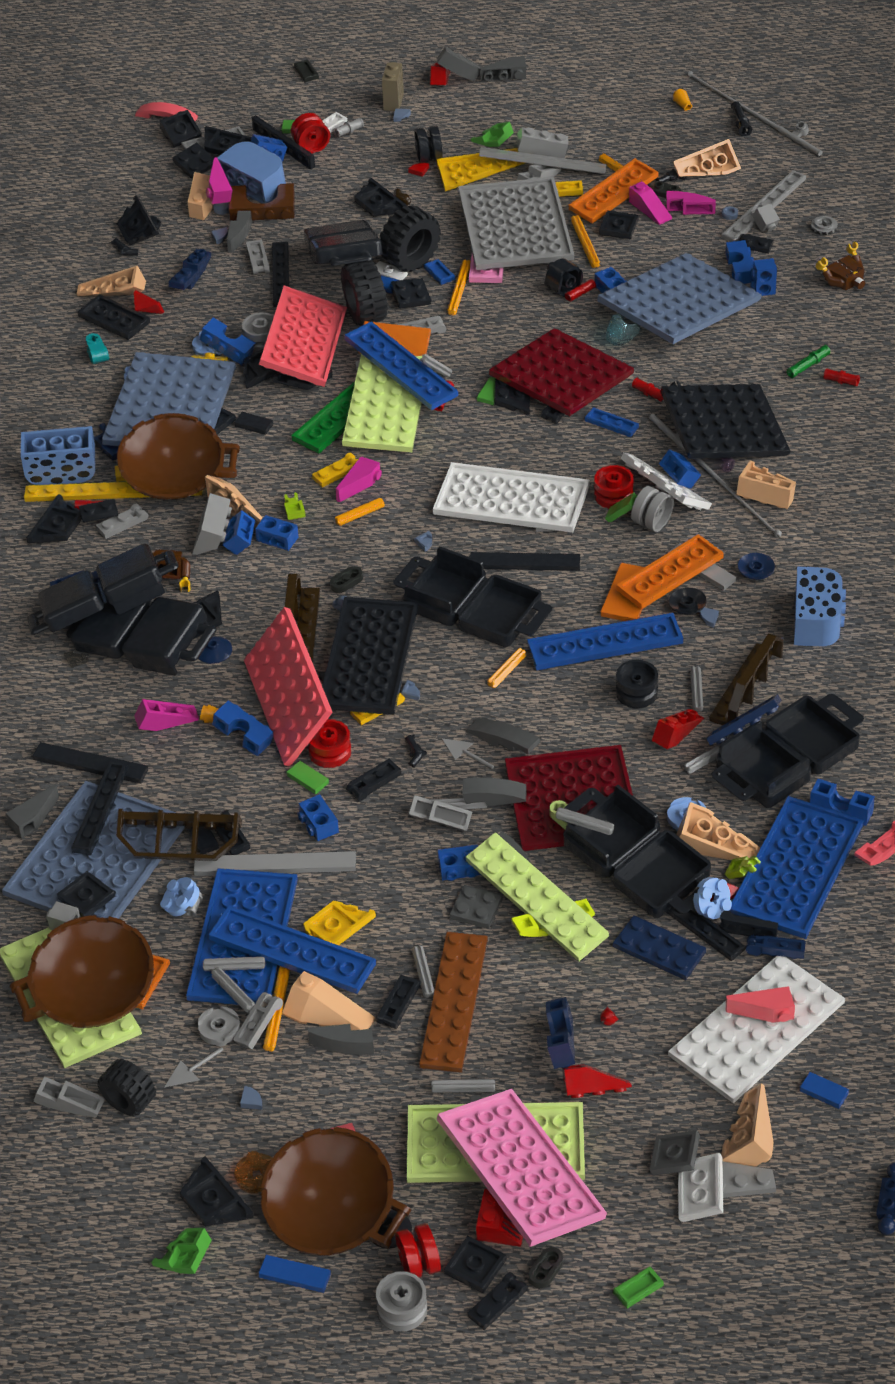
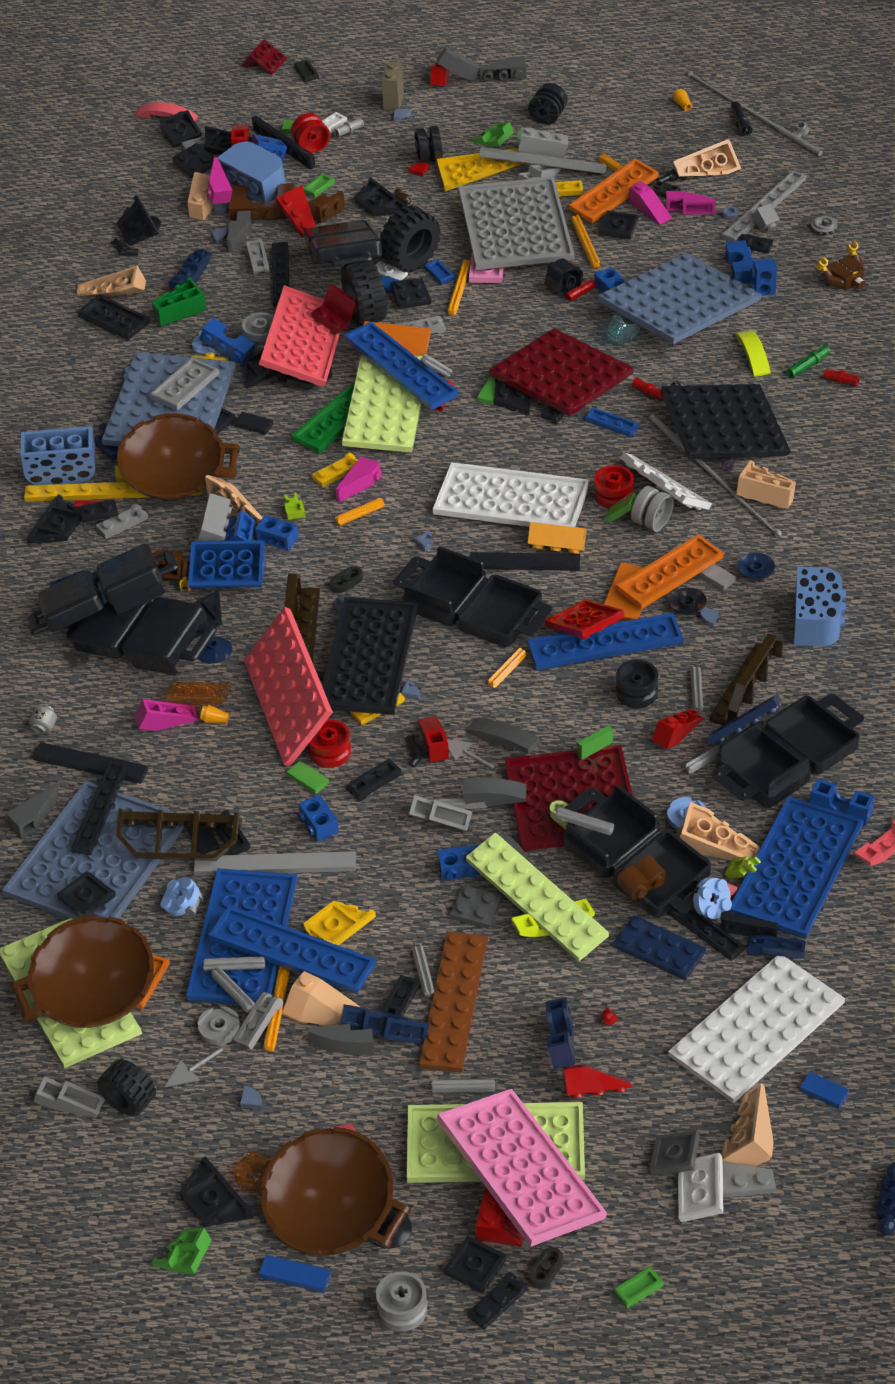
(42, 719): none -> light grey head
(60, 914): light grey brick -> none
(96, 349): teal piece -> none
(146, 304): red slope -> none
(179, 303): none -> green wedge
(184, 384): none -> light grey tile
(199, 692): none -> clear orange plate
(227, 564): none -> blue slope
(232, 717): blue arch -> none
(239, 133): none -> red slope
(265, 56): none -> dark red bracket
(296, 208): none -> red wing
(318, 185): none -> bright green tile
(326, 207): none -> reddish brown bracket
(335, 310): none -> dark red bracket
(384, 1024): none -> dark blue slope
(418, 1250): red wheel -> none
(434, 738): none -> red slope
(547, 103): none -> black wheel
(557, 537): none -> light orange brick
(584, 618): none -> red plate
(595, 742): none -> bright green tile
(641, 877): none -> reddish brown brick
(679, 469): blue brick -> none
(755, 352): none -> neon yellow slope
(765, 1005): coral slope -> none

